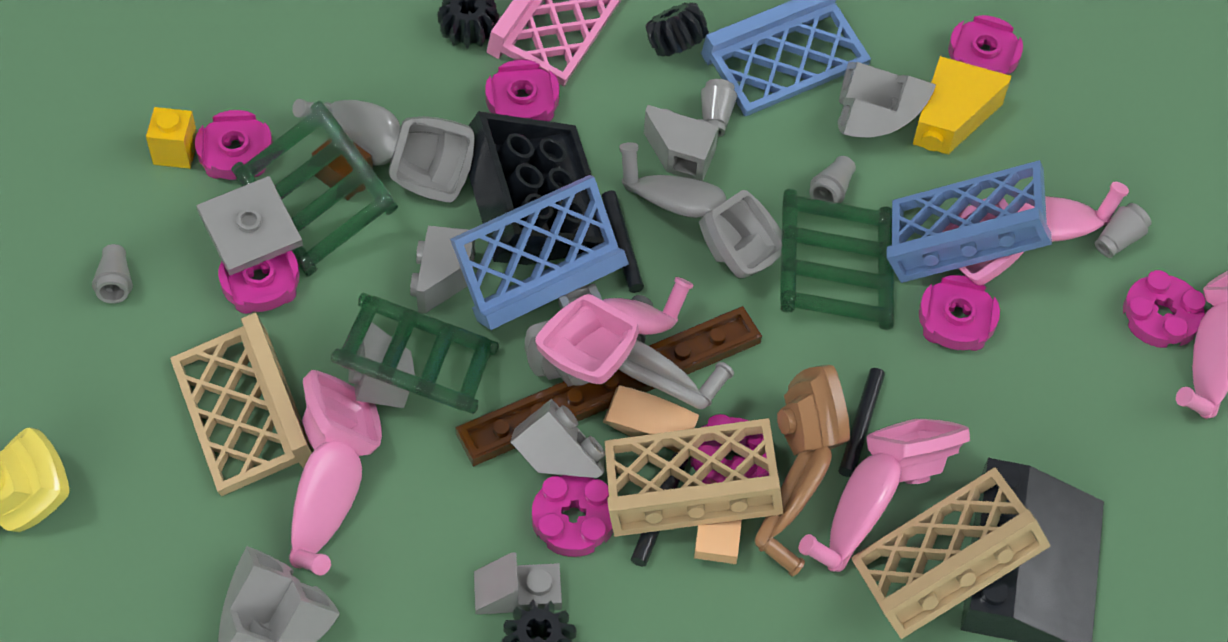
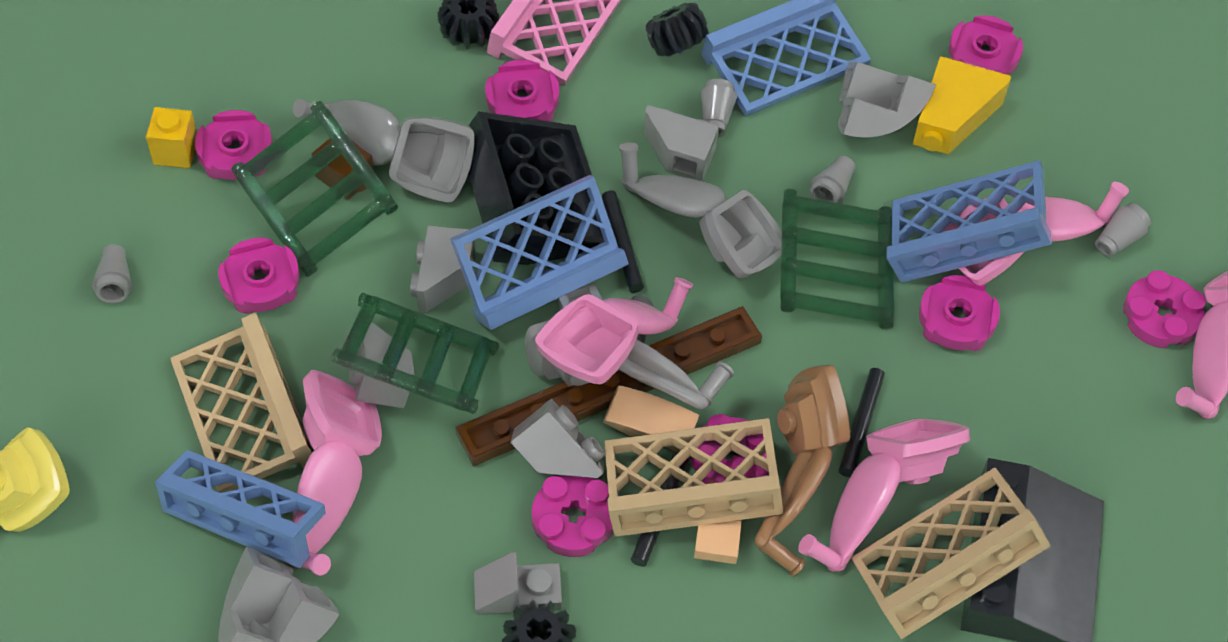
(229, 512): none -> medium blue fence
(249, 225): light grey plate -> none

